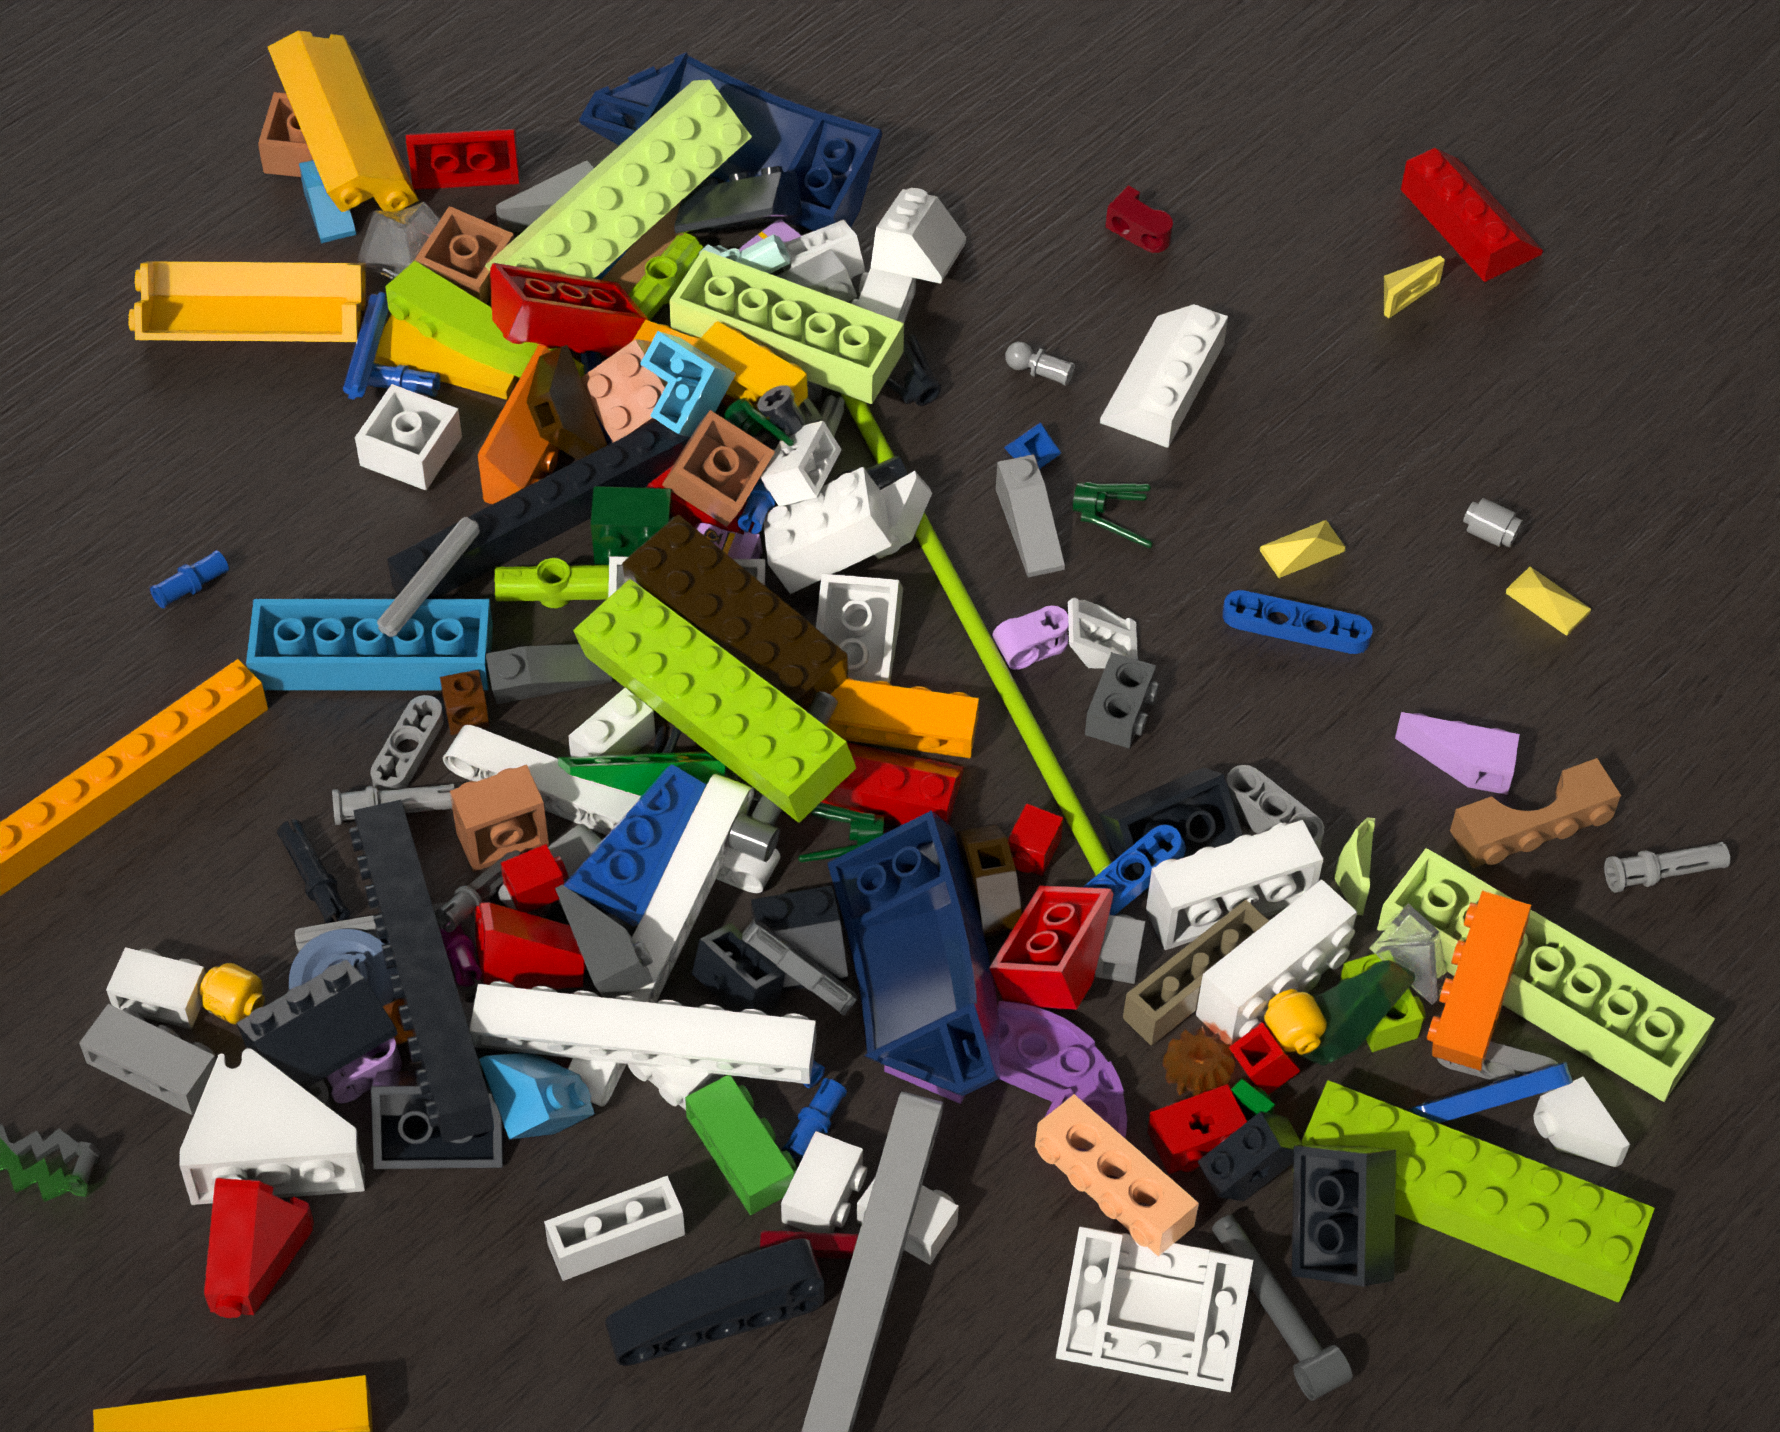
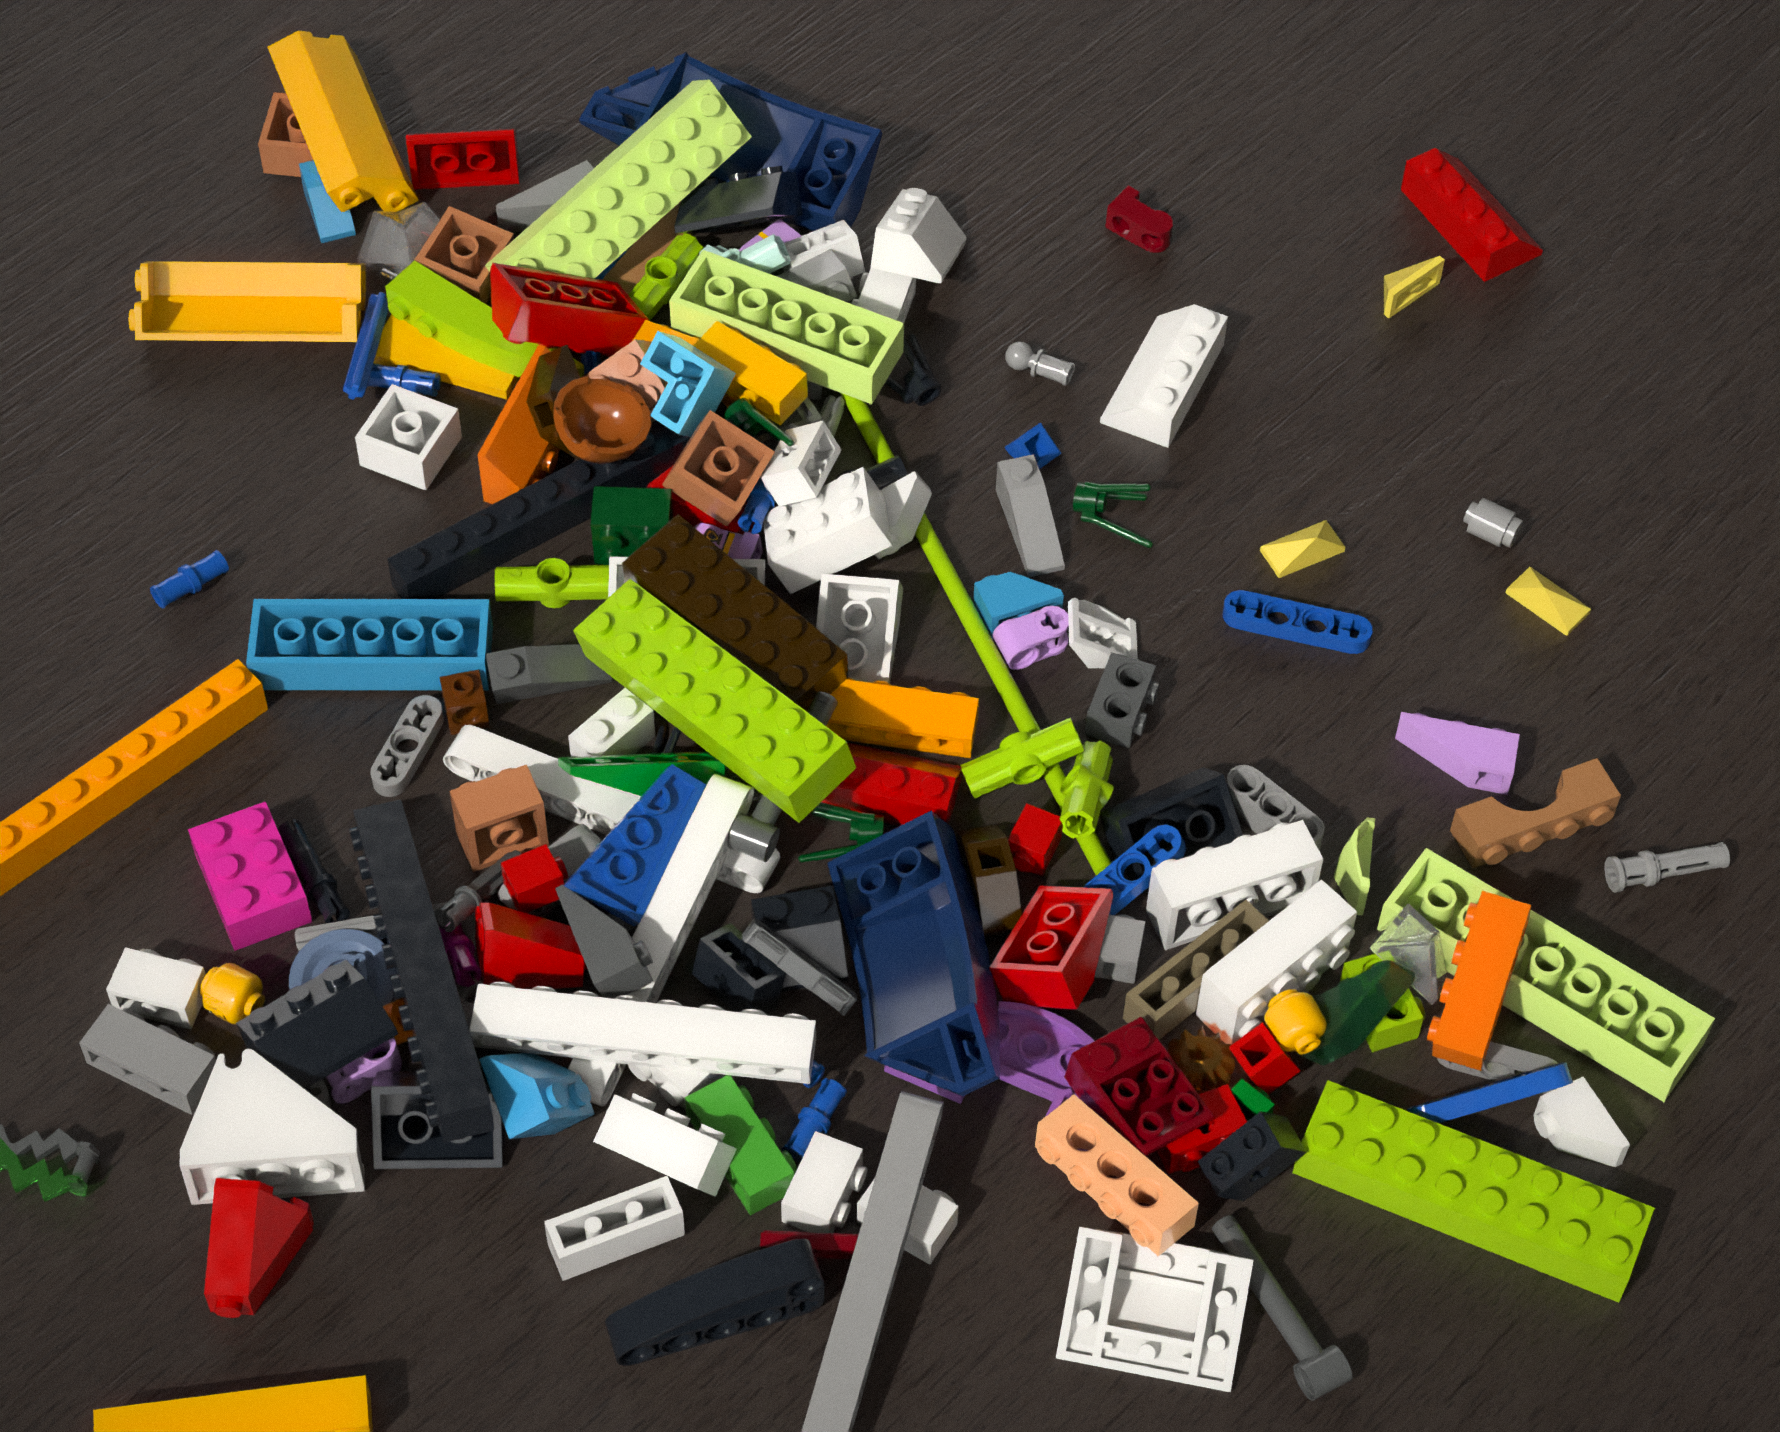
(250, 876): none -> dark pink brick
(413, 800): light grey pin -> none
(428, 577): light grey axle -> none
(601, 419): none -> dark orange cylinder
(666, 1143): none -> white brick
(781, 409): black bush -> none
(1011, 597): none -> dark azure slope
(1022, 758): none -> lime piece
(1086, 790): none -> lime piece
(1137, 1087): none -> dark red slope
(1344, 1214): black slope -> none

